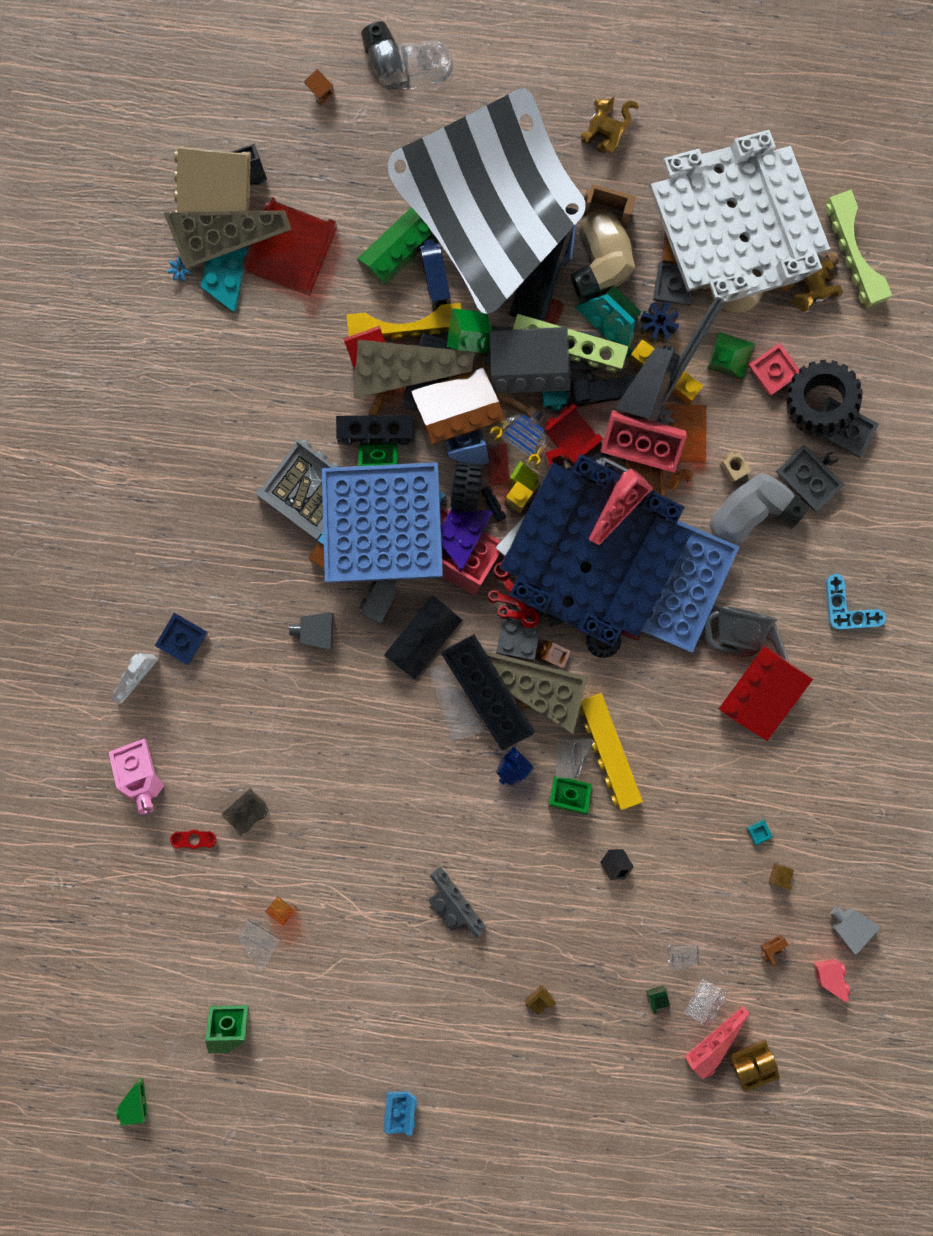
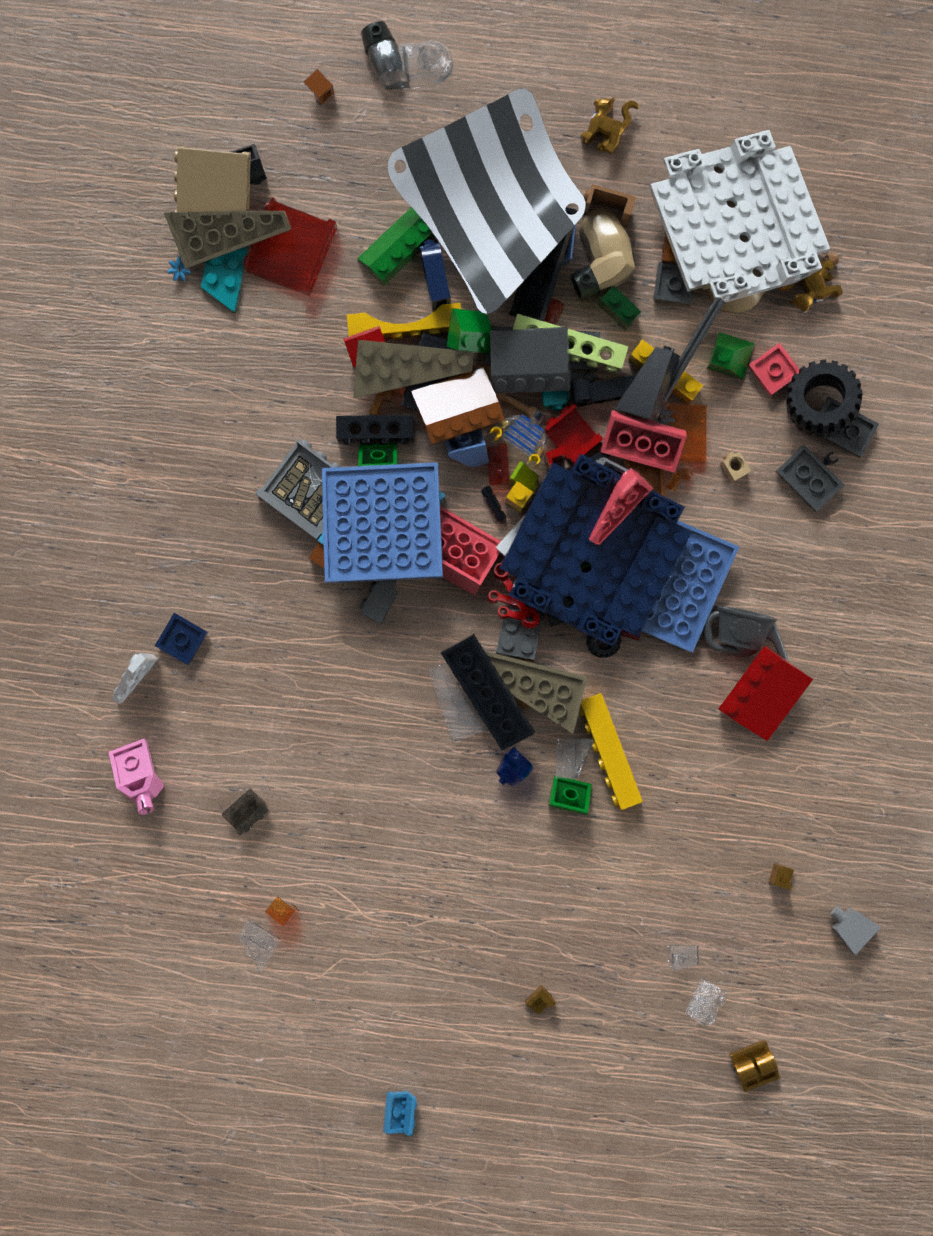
(133, 1107): green slope -> none
(181, 839): red piece -> none
(226, 1028): green slope -> none
(315, 630): dark grey torso -> none
(423, 637): black slope -> none
(453, 906): dark grey bracket -> none
(461, 533): dark purple wing -> none
(466, 487): black tyre -> none
(553, 653): dark orange bracket -> none
(609, 320): teal wing -> none
(616, 864): black panel -> none
(658, 998): dark green panel -> none
(661, 316): dark blue gear -> none
(711, 1050): coral wedge -> none
(752, 504): light grey piece -> none
(759, 832): teal tile -> none
(773, 946): dark orange bracket -> none
(831, 977): coral slope -> none
(841, 611): medium azure beam -> none
(871, 285): yellowish green arch -> none

